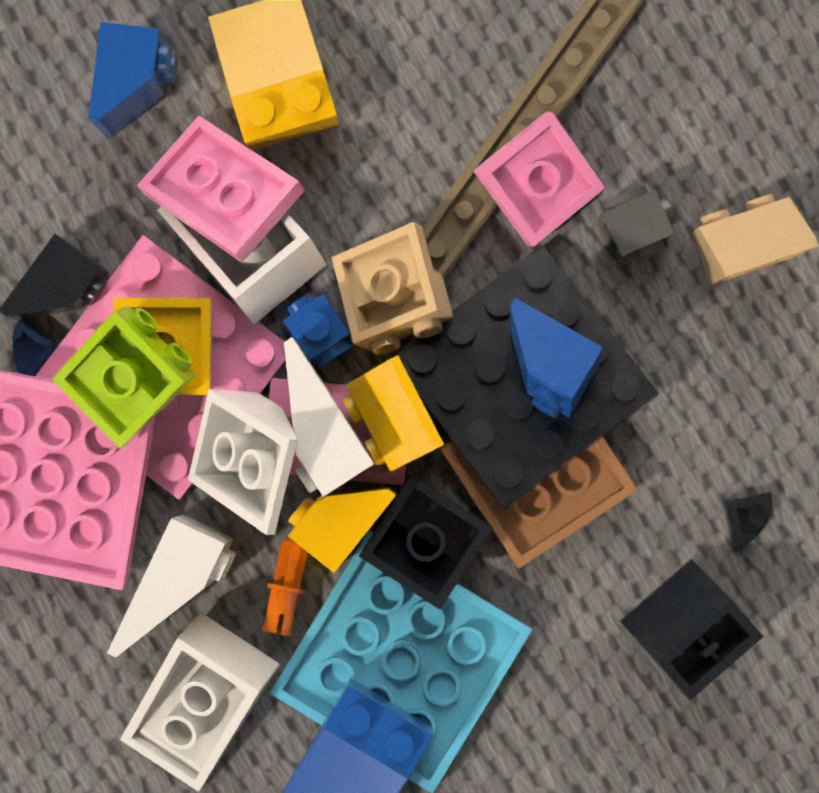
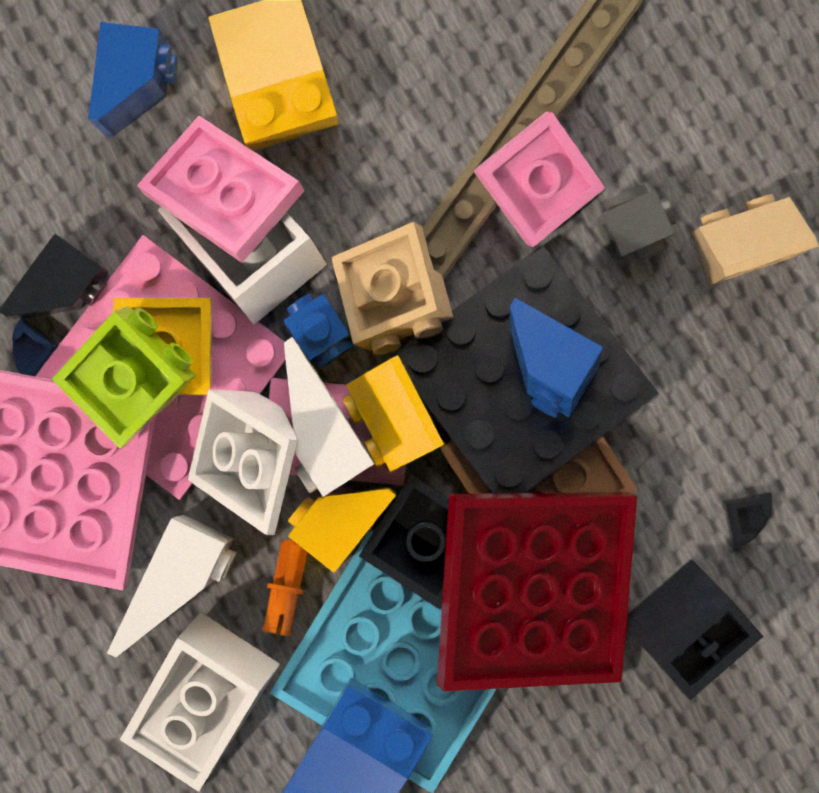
(535, 589): none -> dark red plate

